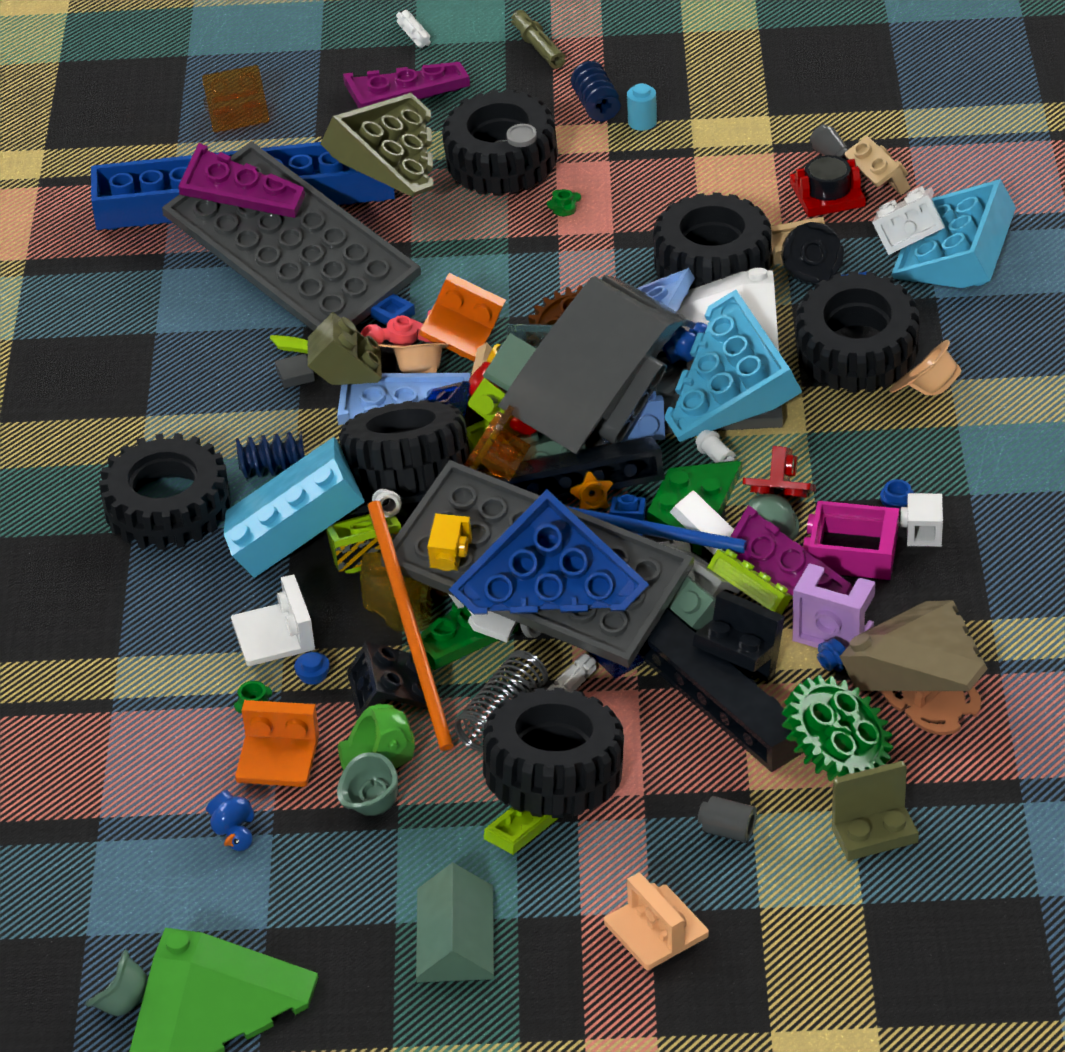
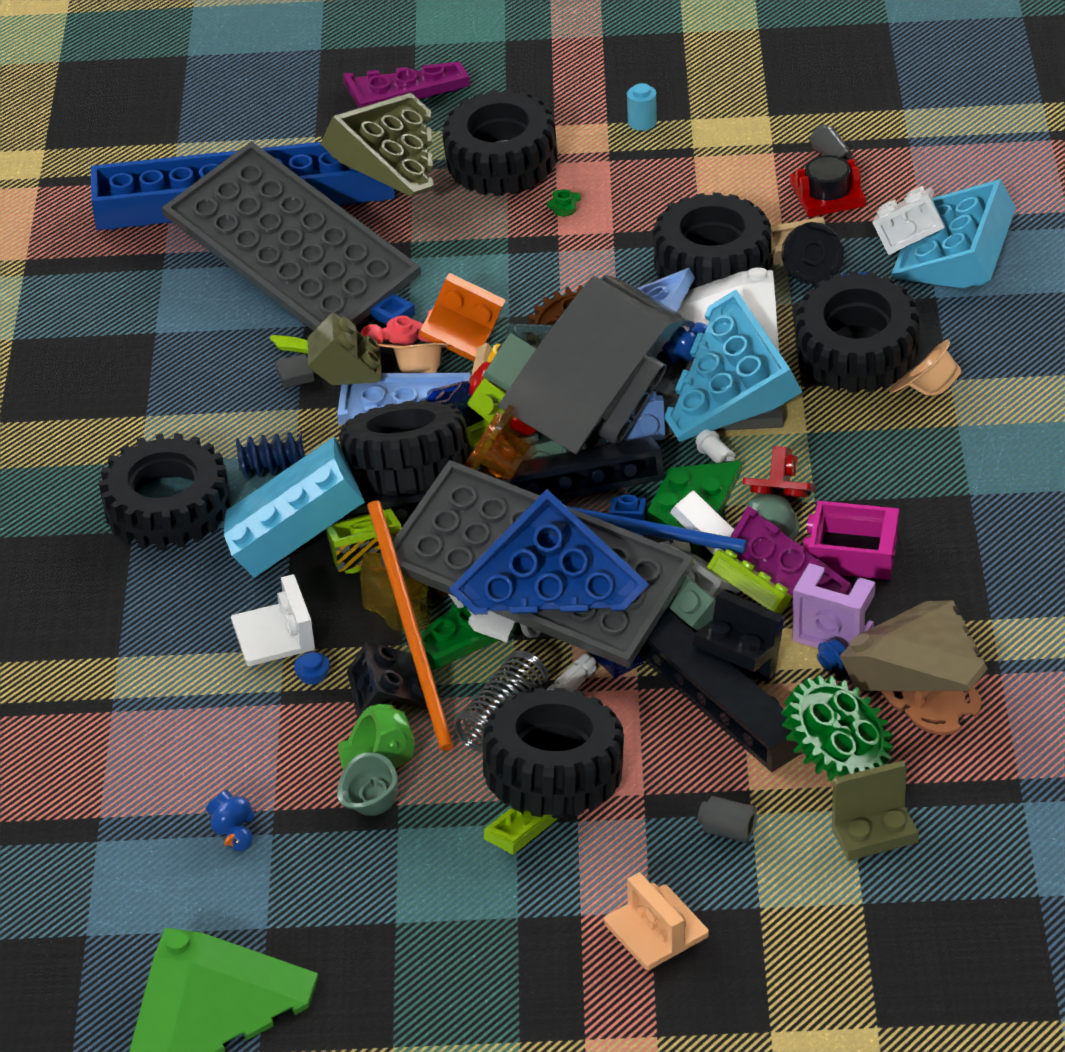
(123, 991): sand green helmet -> none
(230, 183): magenta wing -> none
(235, 98): clear orange bracket -> none
(252, 691): green plate -> none
(277, 743): orange bracket -> none
(394, 504): white pin -> none
(413, 29): white axle -> none
(448, 541): yellow brick -> none
(455, 927): sand green slope -> none
(521, 135): light grey piece -> none
(533, 33): olive pin -> none
(595, 91): dark blue piece -> none
(595, 501): light orange plate -> none
(878, 165): tan bracket -> none
(895, 493): blue plate -> none
(923, 519): white brick -> none

